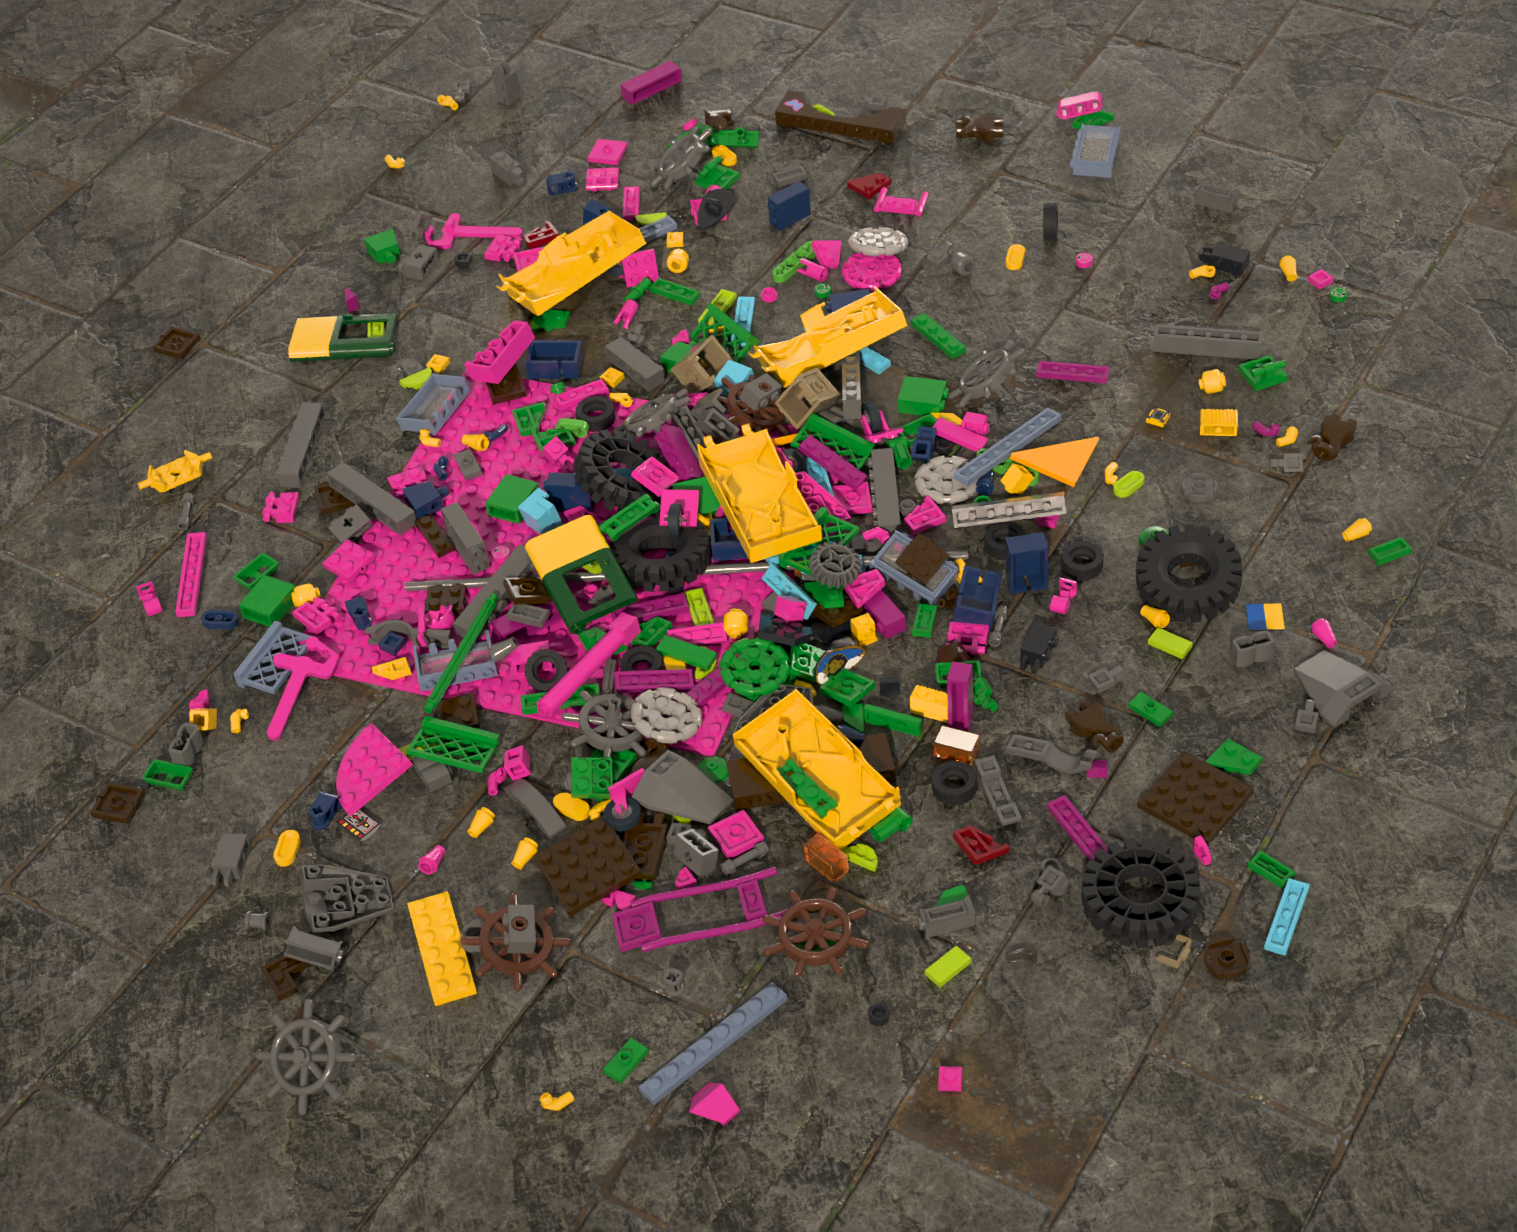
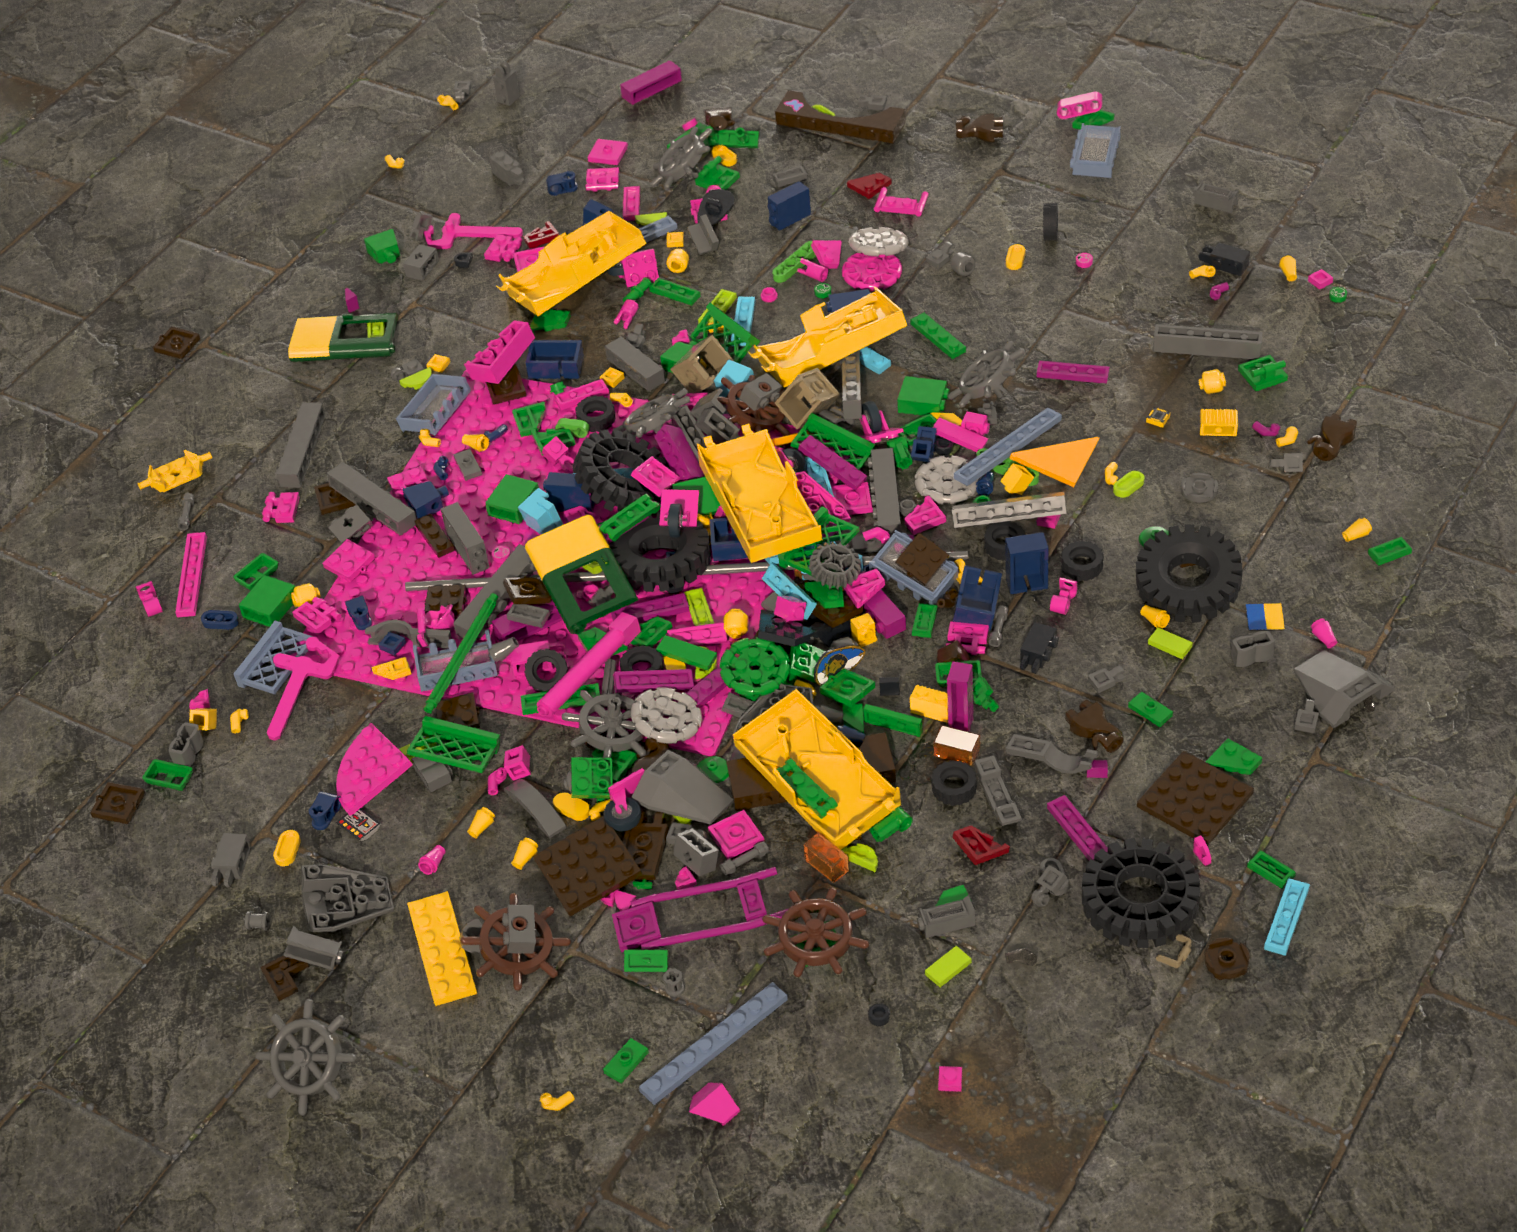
(645, 960): none -> green plate
(703, 236): none -> dark grey panel

